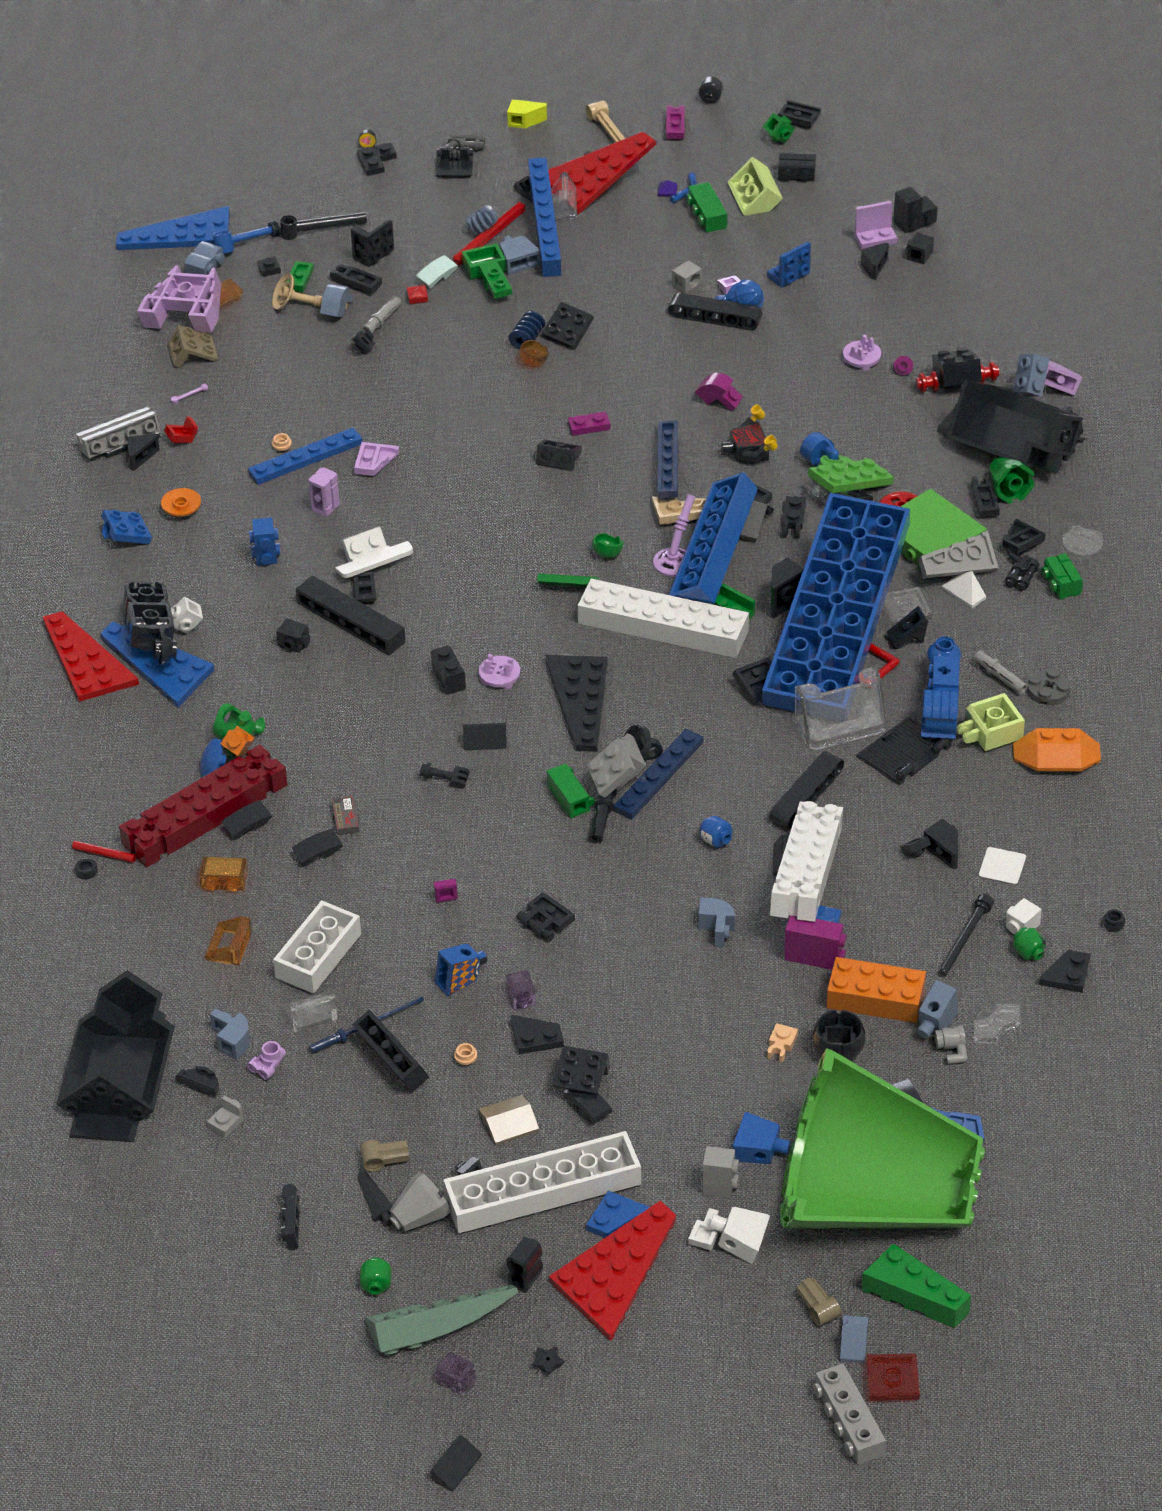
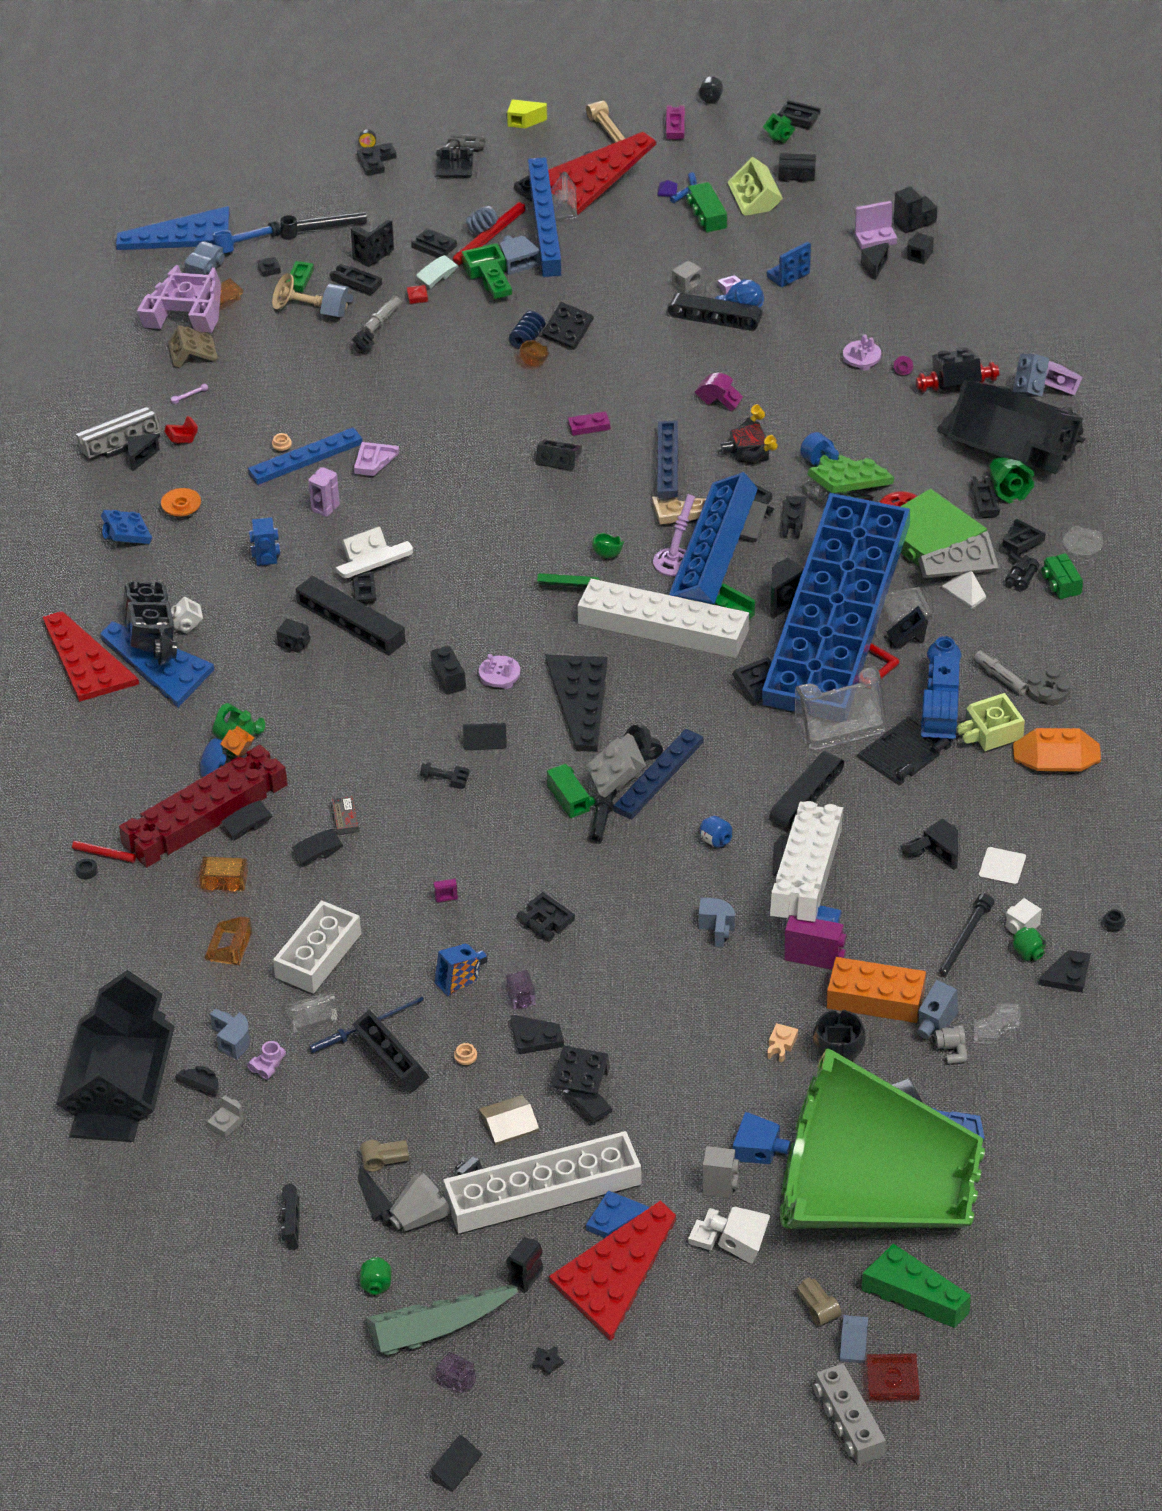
(434, 243): none -> black plate

